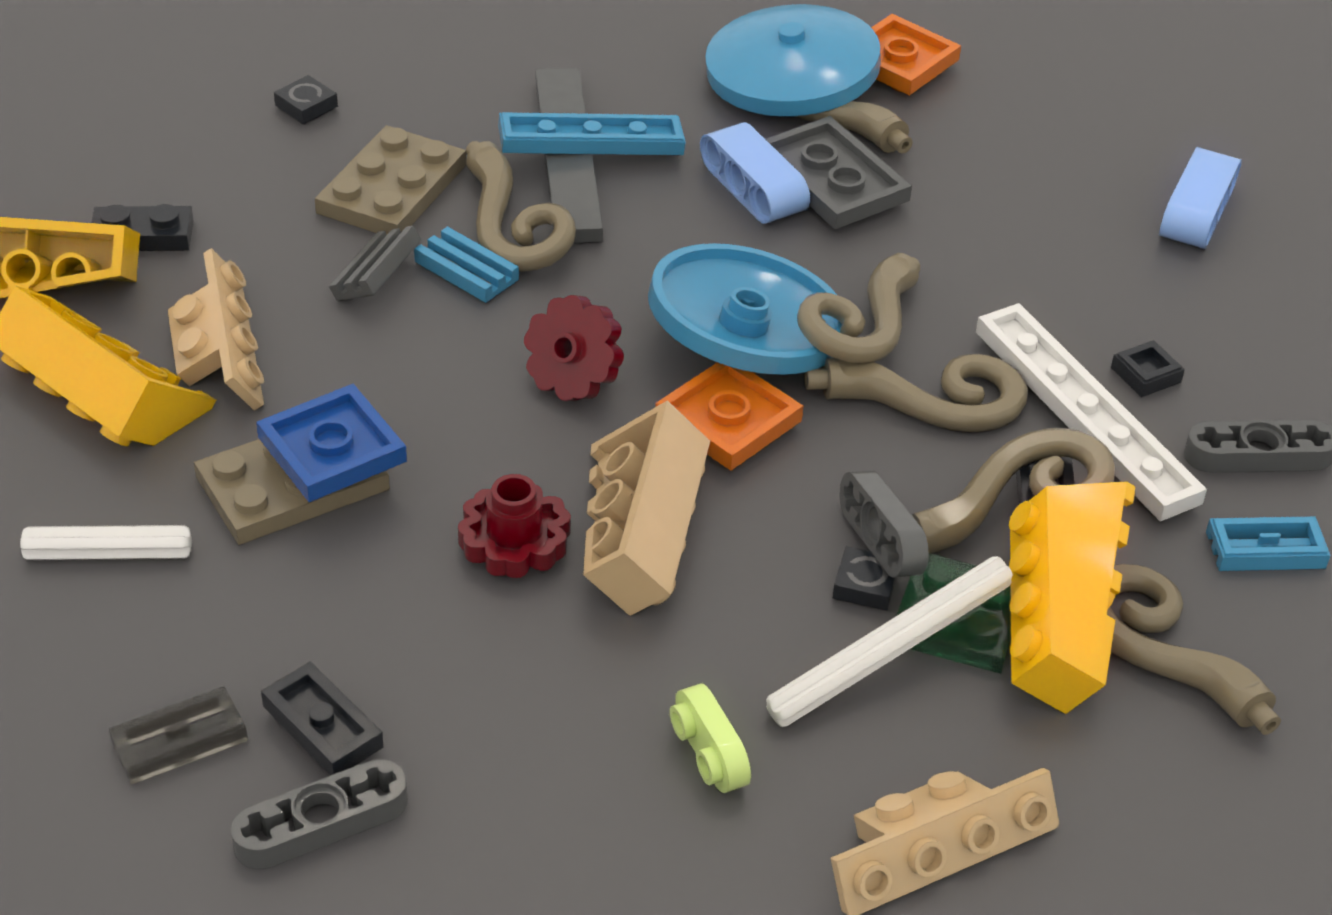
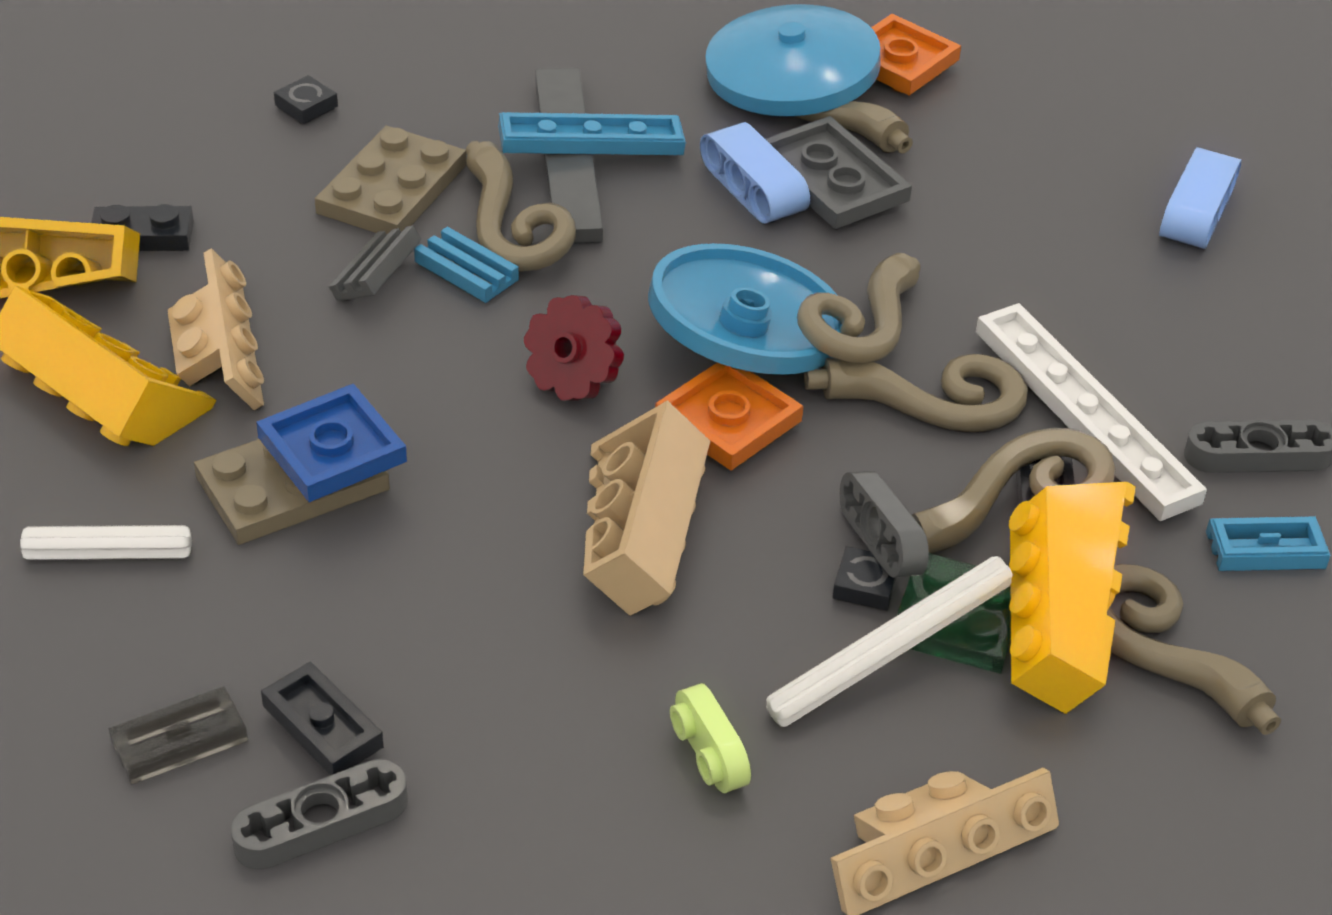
(514, 527): dark red plant -> none
(1147, 368): black tile -> none

